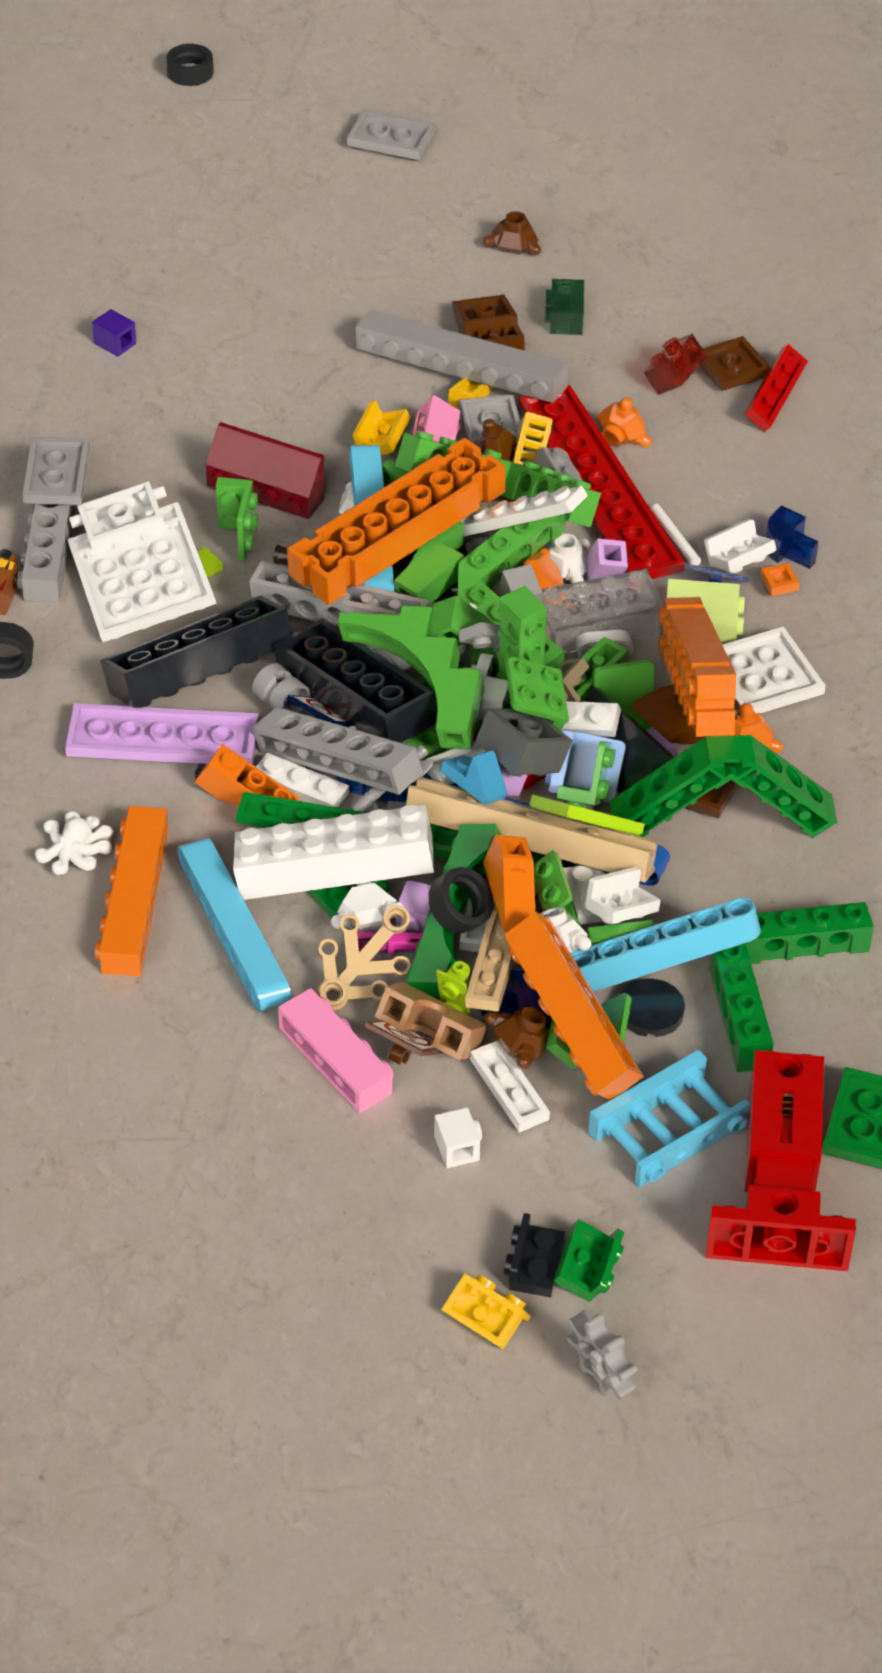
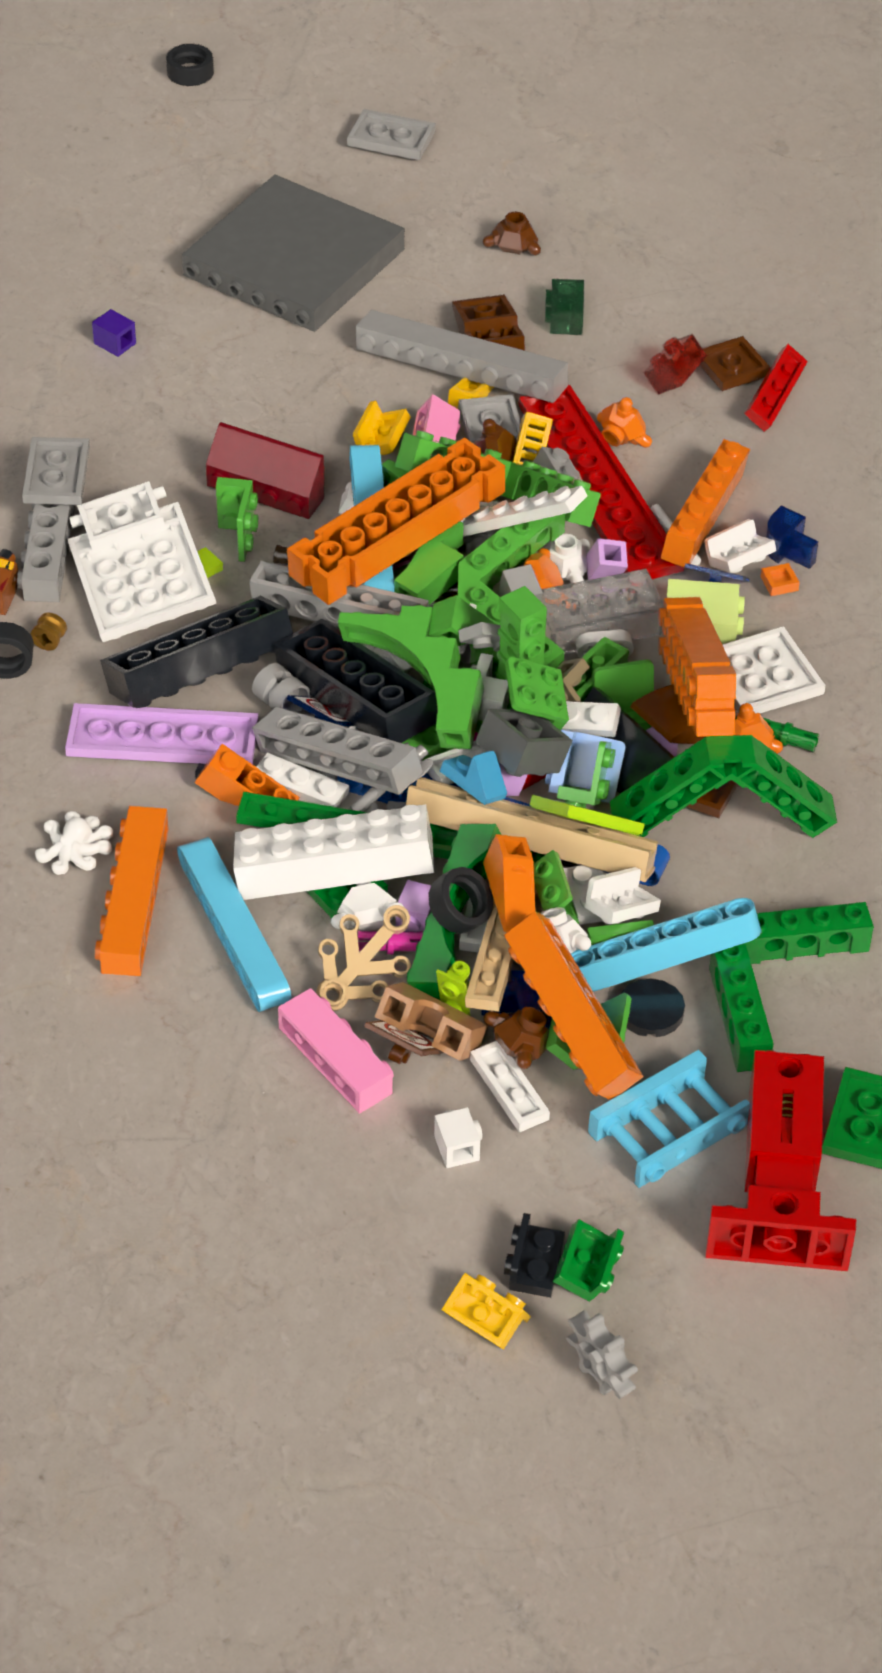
(48, 631): none -> pearl gold wheel
(293, 252): none -> dark grey brick
(705, 503): none -> orange brick
(793, 736): none -> green pin

